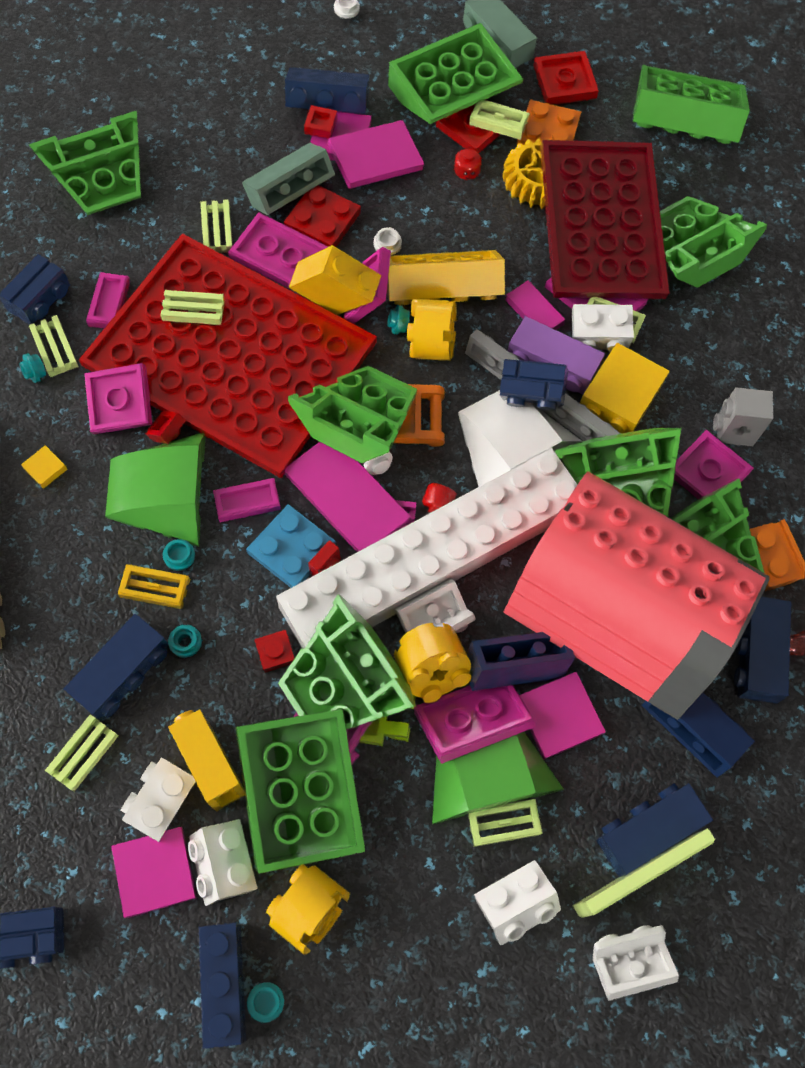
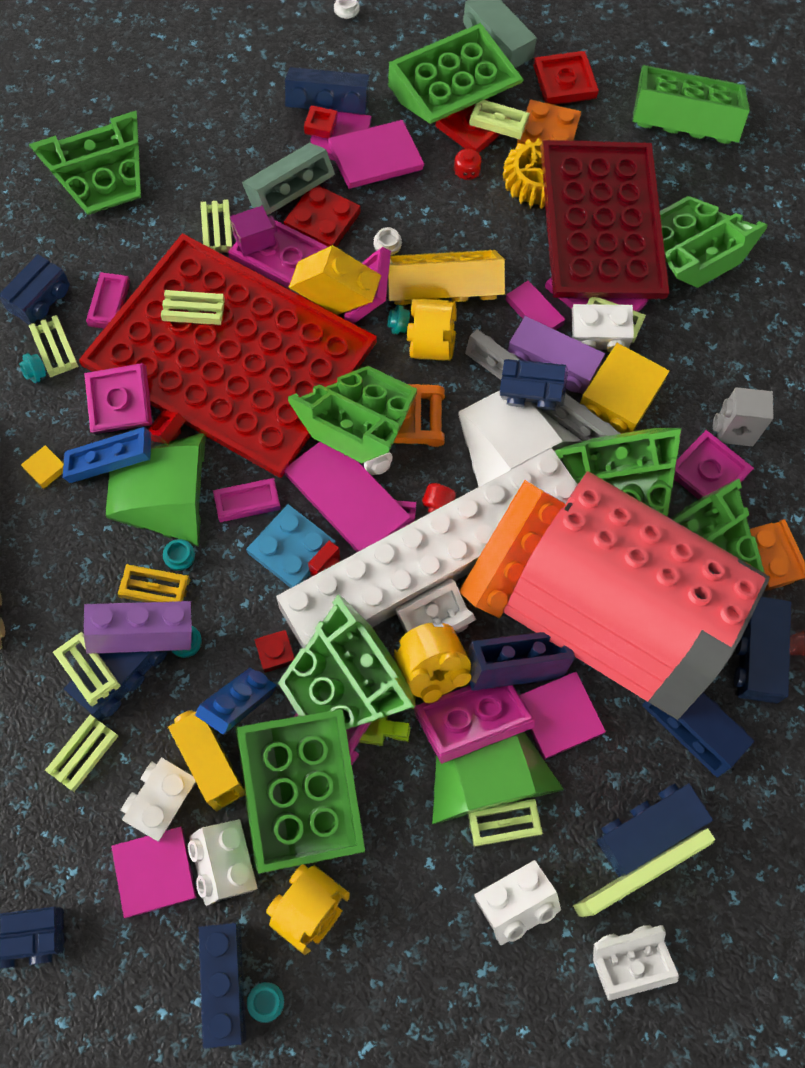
(102, 690): none -> yellowish green tile
(107, 455): none -> blue plate
(137, 627): none -> medium lavender brick
(235, 700): none -> blue plate
(253, 230): none -> magenta brick
(510, 549): none -> orange brick

